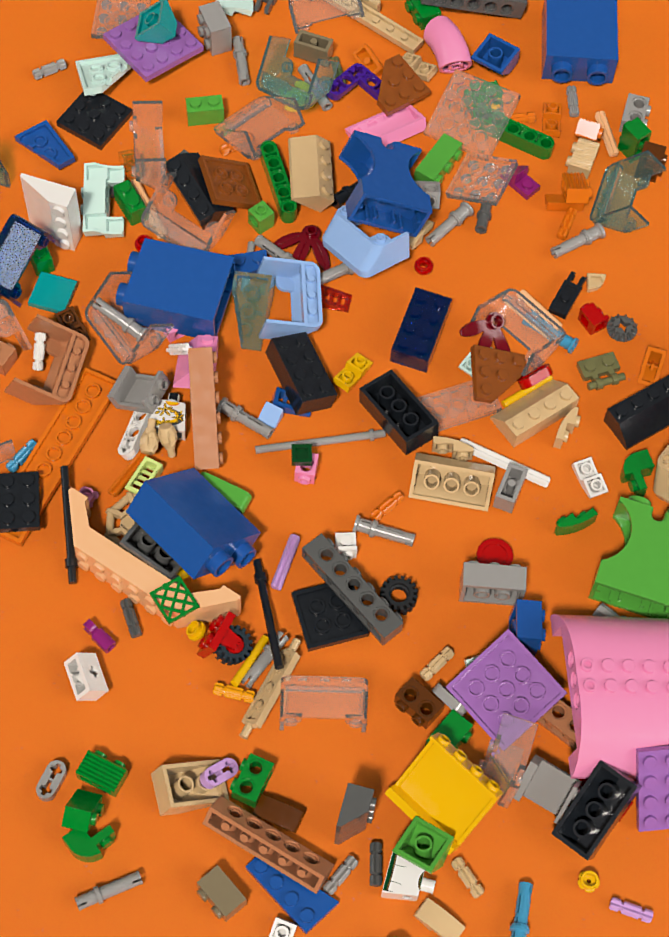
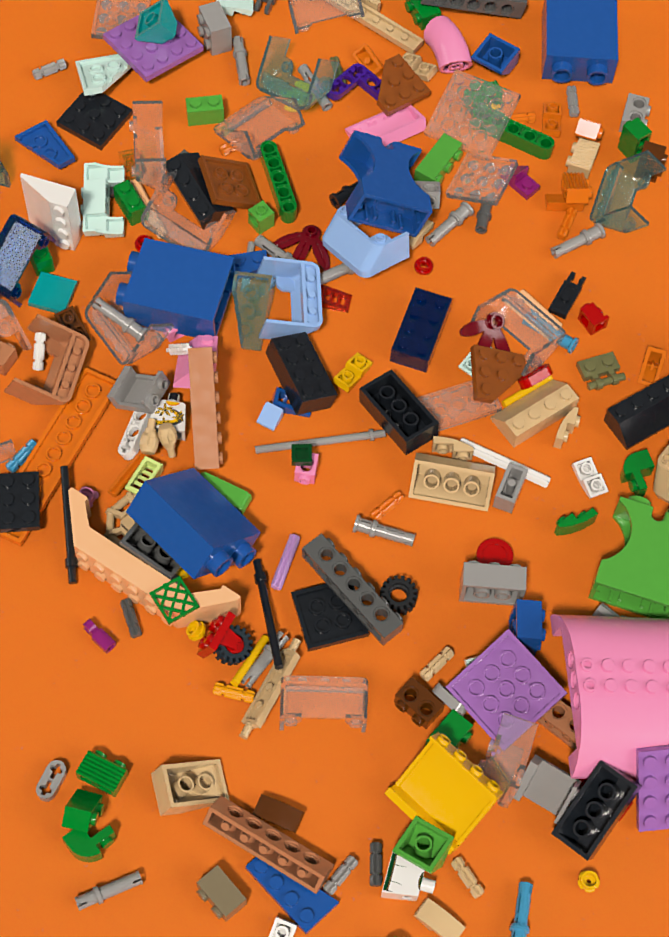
(86, 676): white brick -> none
(217, 770): lavender beam -> none
(237, 414): light grey pin -> none
(256, 781): green brick -> none
(311, 171): tan slope -> none
(312, 46): dark tan brick -> none
(346, 544): white bracket -> none
(355, 812): dark grey slope -> none
(594, 281): tan tile -> none
(608, 137): light nougat axle -> none
(618, 333): dark grey gear -> none
(631, 910): lavender axle -> none

